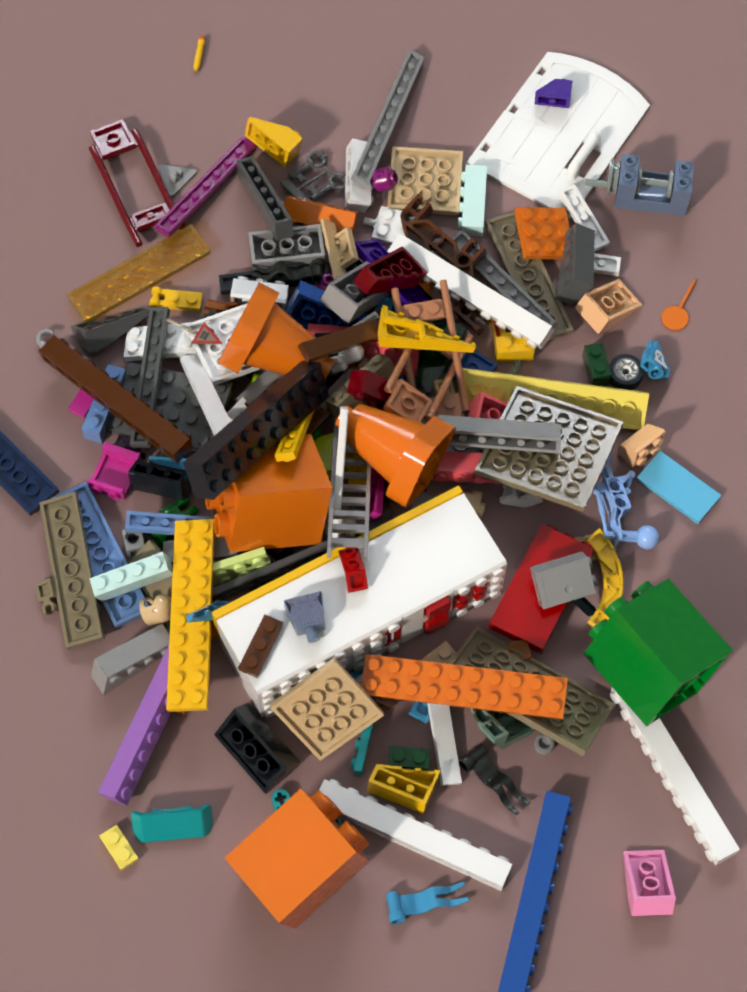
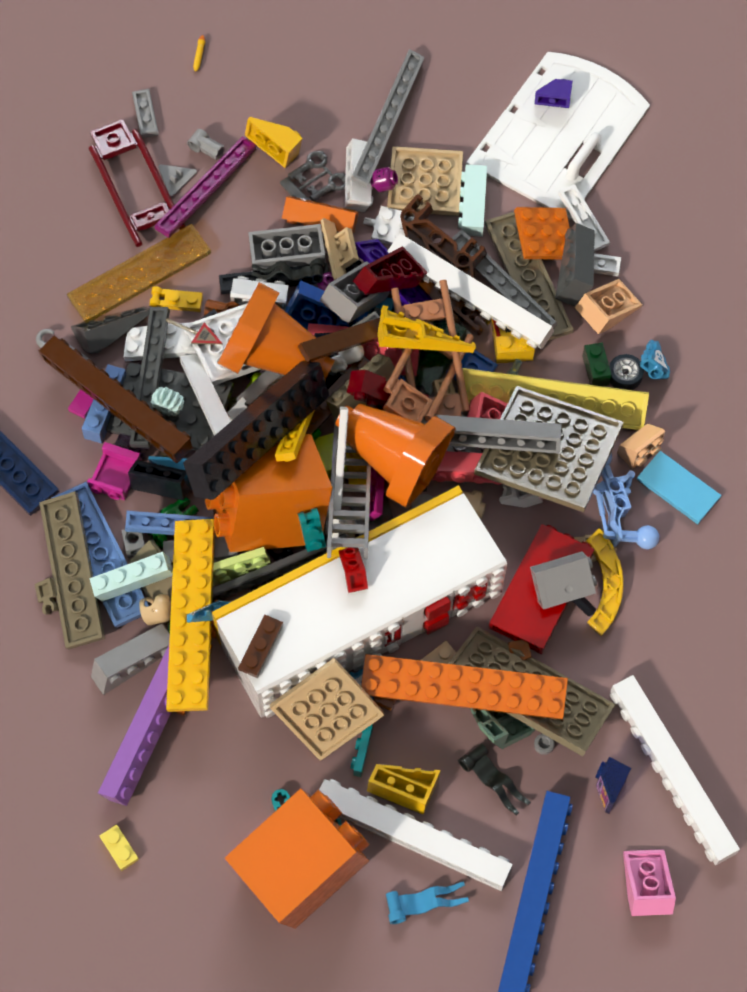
(145, 113): none -> light grey tile
(167, 401): none -> light aqua gear
(172, 823): teal piece -> none
(202, 142): none -> light grey piece
(256, 747): black slope -> none
(265, 198): dark grey brick -> none
(306, 615): sand blue torso -> none
(312, 530): none -> teal plate
(409, 757): dark green brick -> none
(420, 712): dark azure plate -> none
(444, 744): white tile -> none
(610, 781): none -> clear blue slope
(646, 189): sand blue piece -> none
(655, 649): green brick -> none
(675, 316): orange piece -> none

